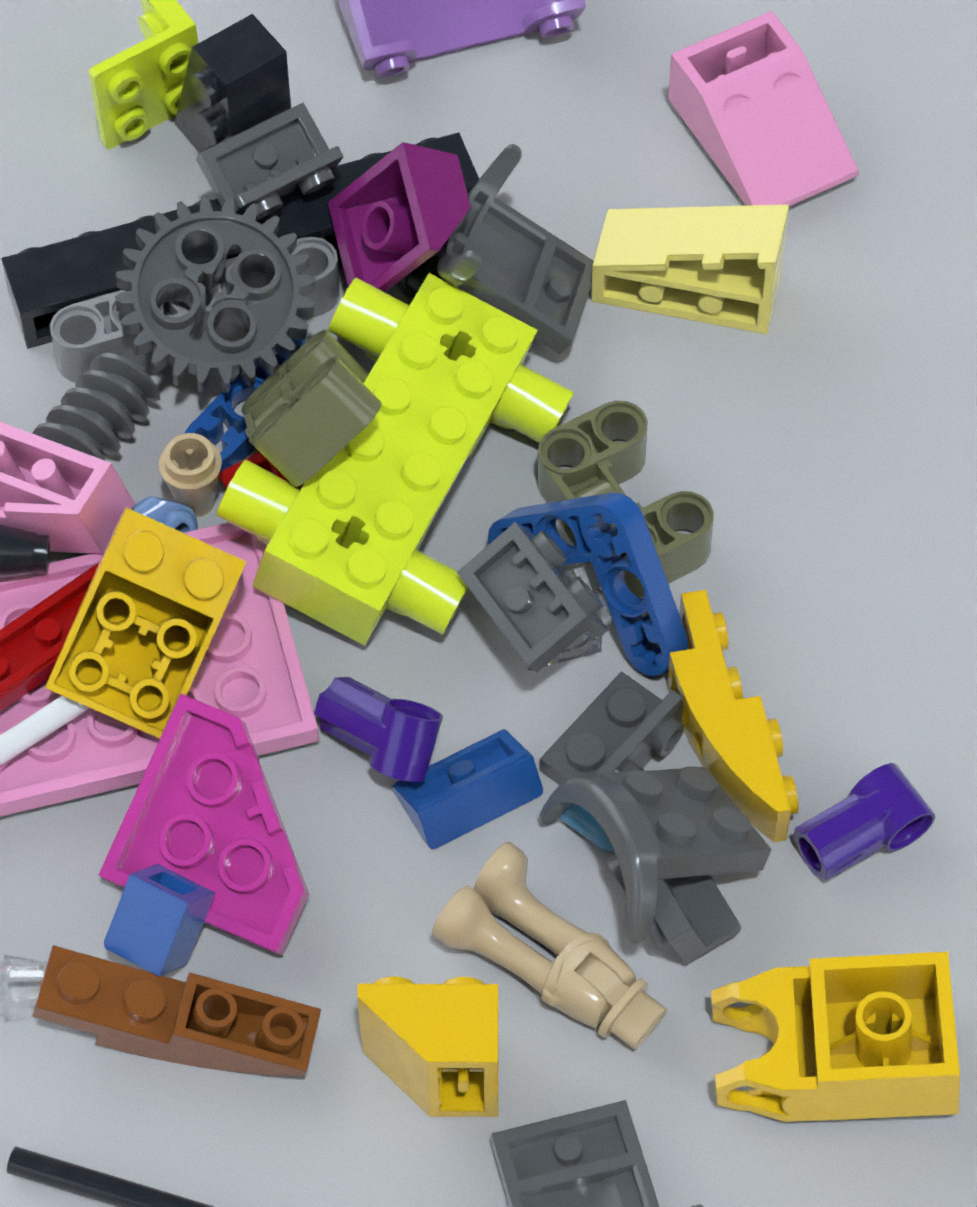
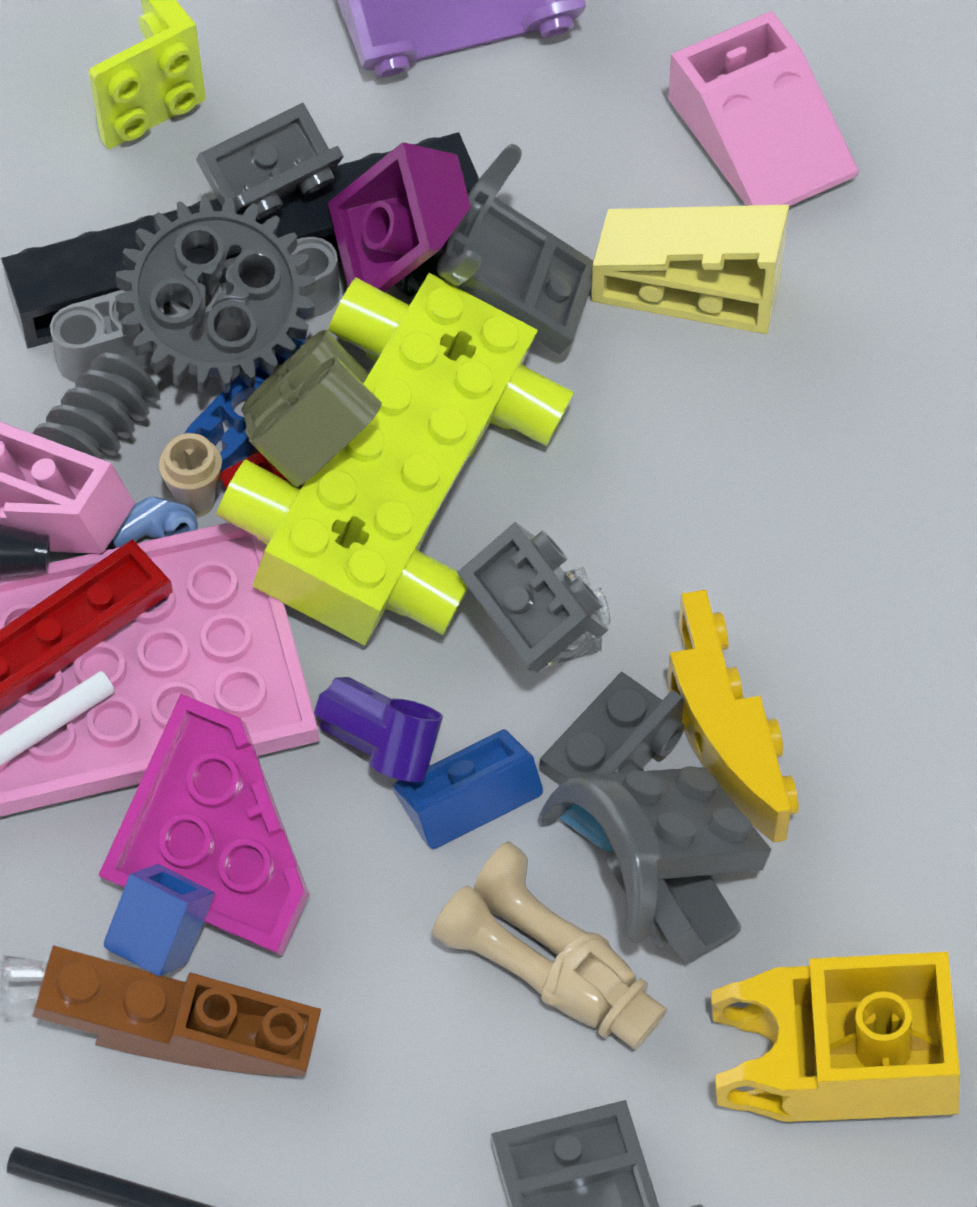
(145, 622): yellow slope -> none
(232, 84): black wedge -> none
(435, 1042): yellow slope -> none
(602, 545): blue beam -> none
(604, 464): olive beam -> none
(877, 814): dark purple piece -> none

